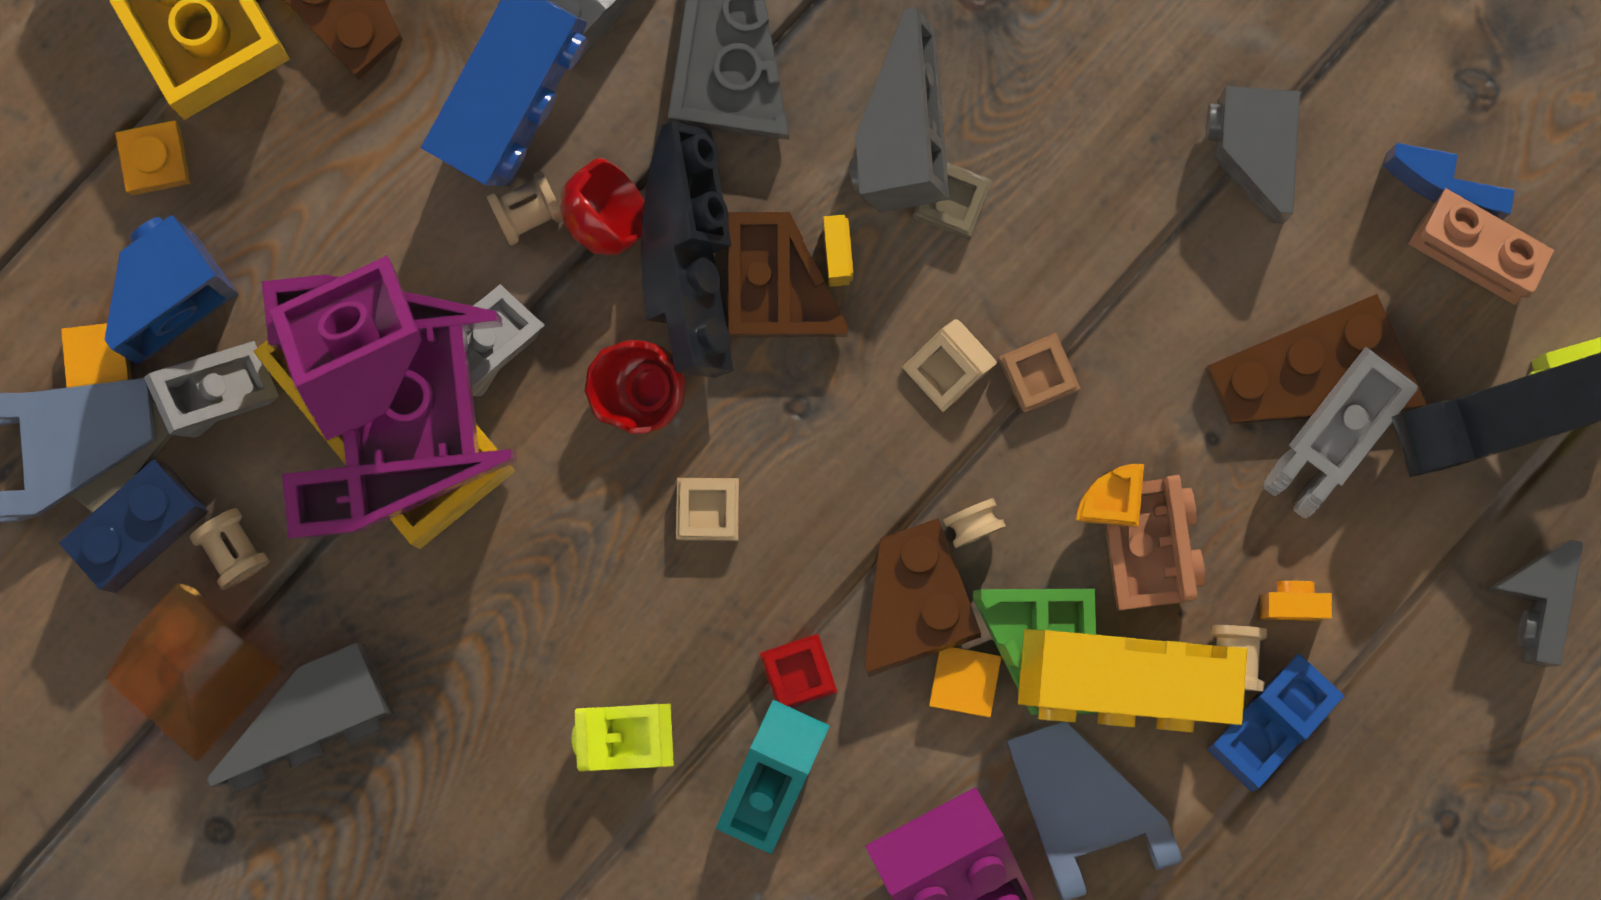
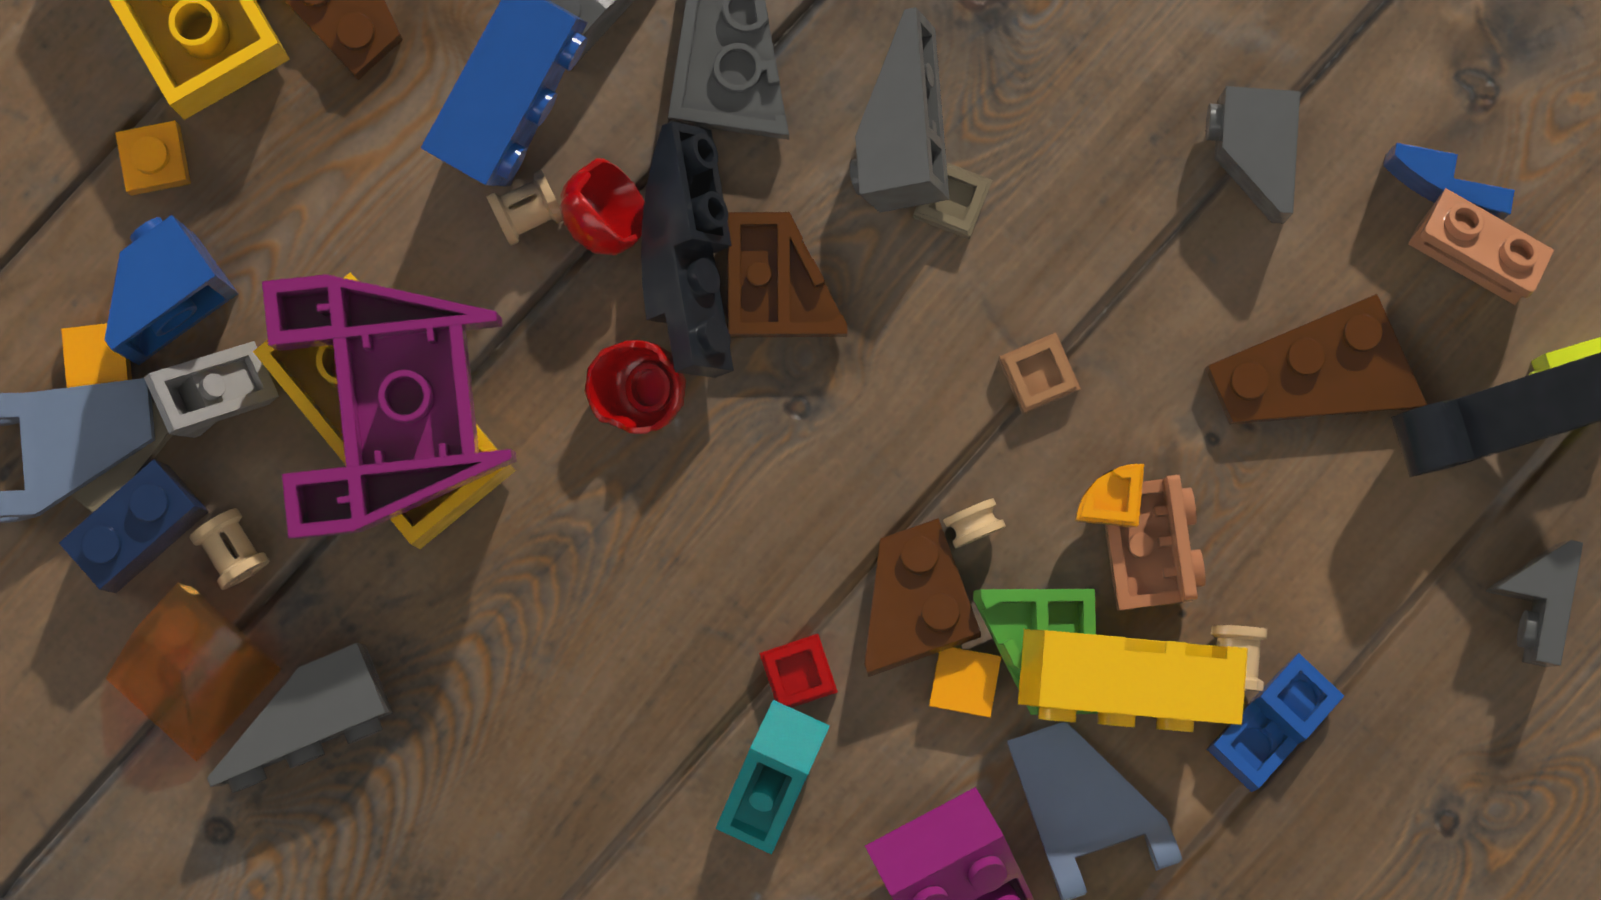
(349, 346): magenta slope -> none
(495, 347): light grey slope -> none
(623, 737): neon yellow bracket -> none
(707, 509): tan tile -> none
(838, 250): yellow tile -> none
(949, 364): tan slope -> none
(1295, 602): light orange plate -> none
(1342, 429): light grey hinge -> none

